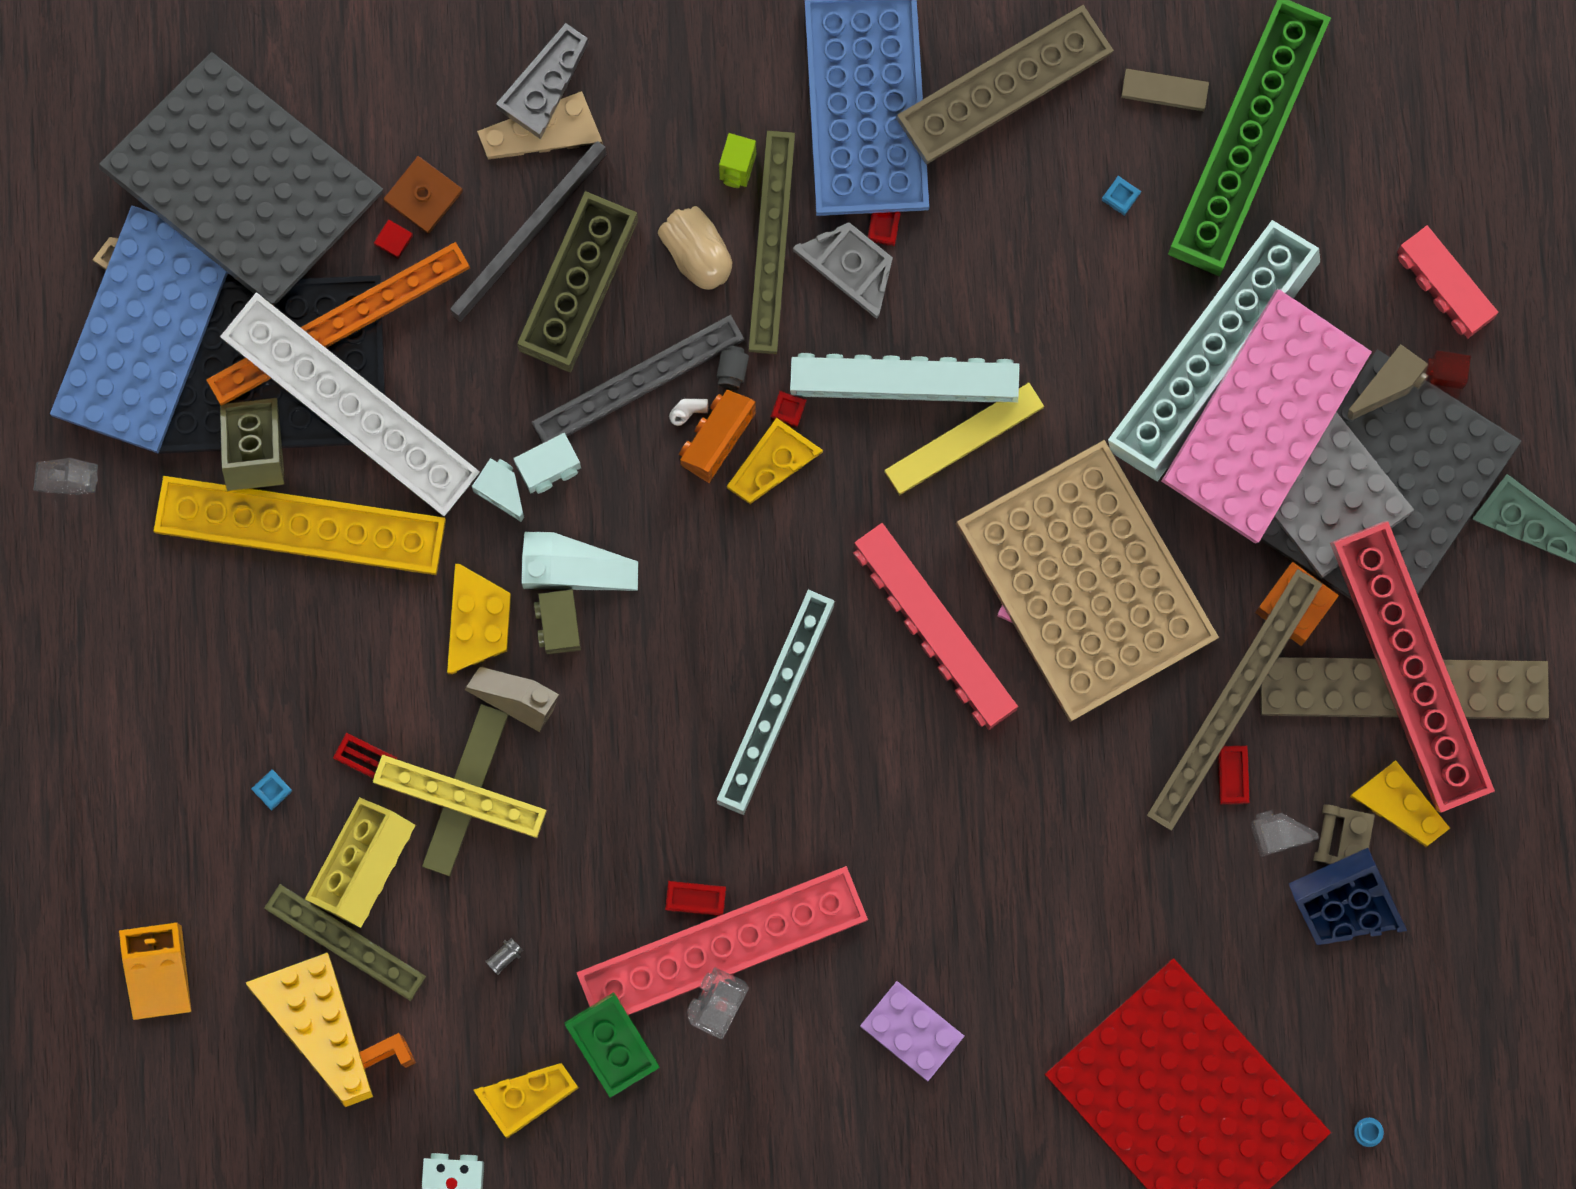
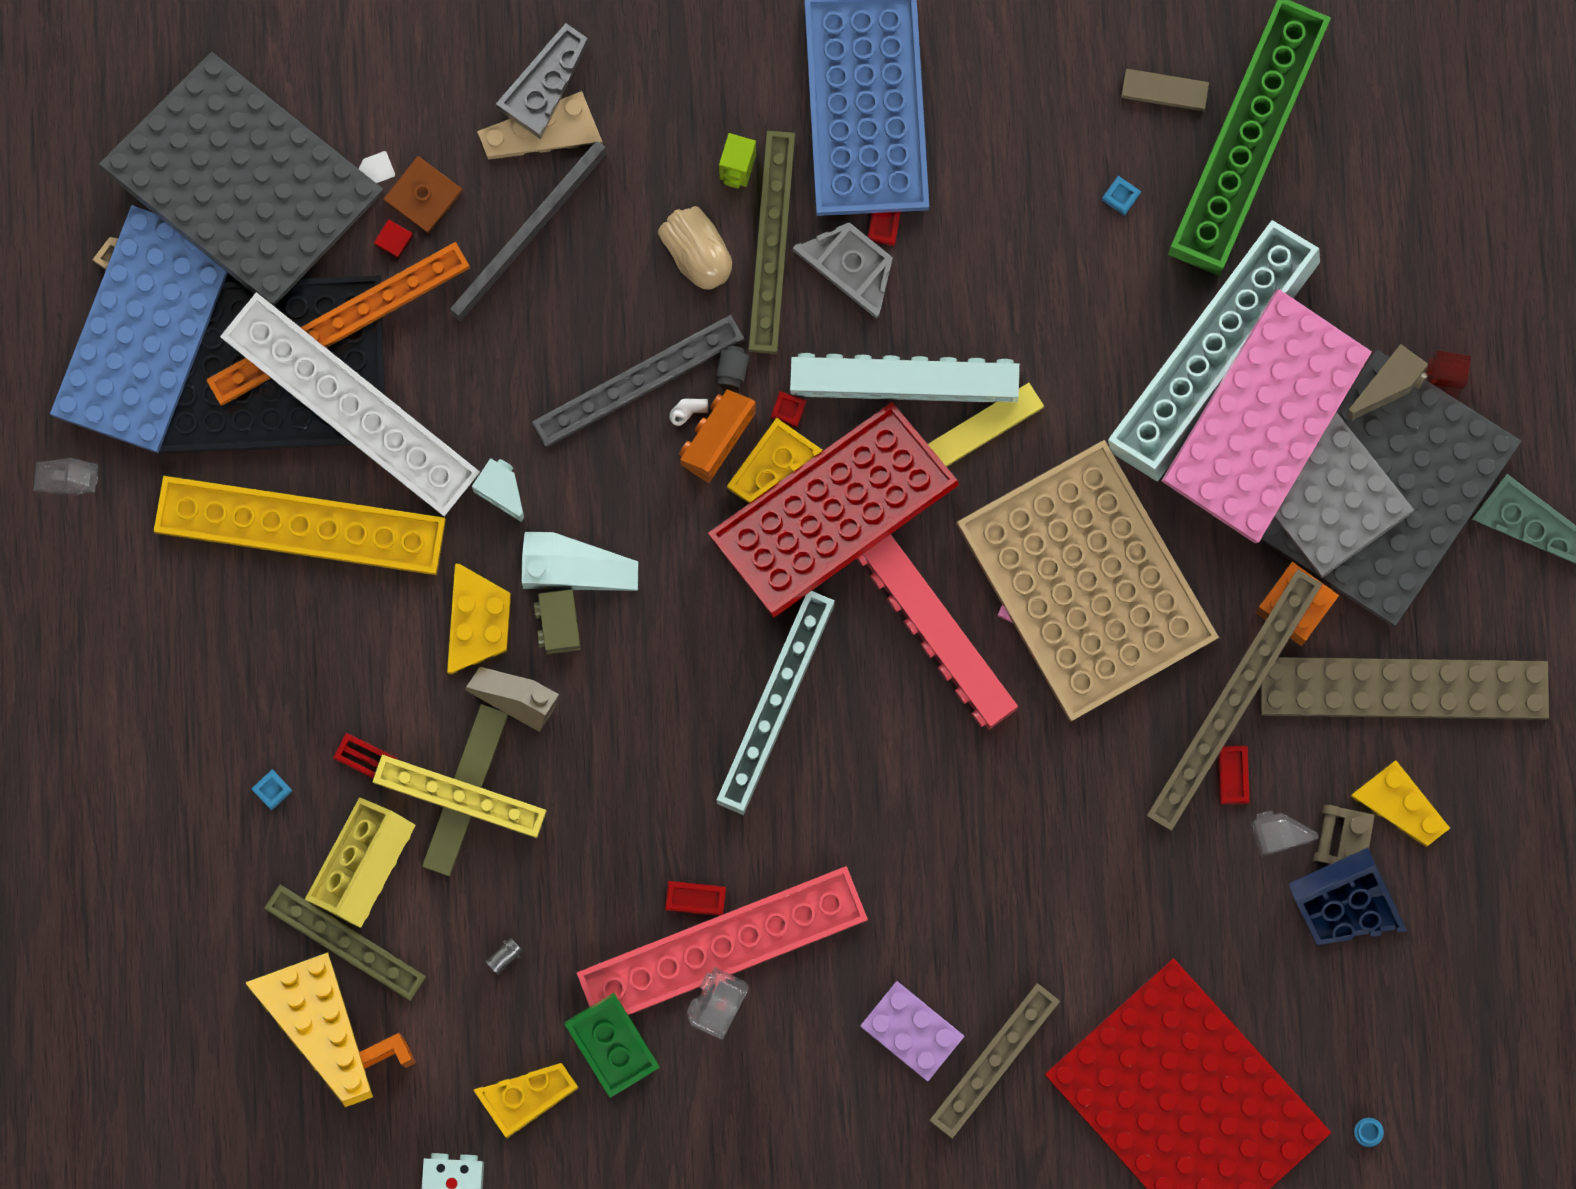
(155, 970): light orange slope -> none
(251, 444): olive slope -> none
(377, 167): none -> white sticker
(547, 464): light aqua brick -> none
(577, 282): olive brick -> none
(833, 509): none -> plate
(994, 1061): none -> dark tan plate
(1004, 84): dark tan plate -> none
(1412, 666): coral brick -> none
(1446, 282): coral brick -> none

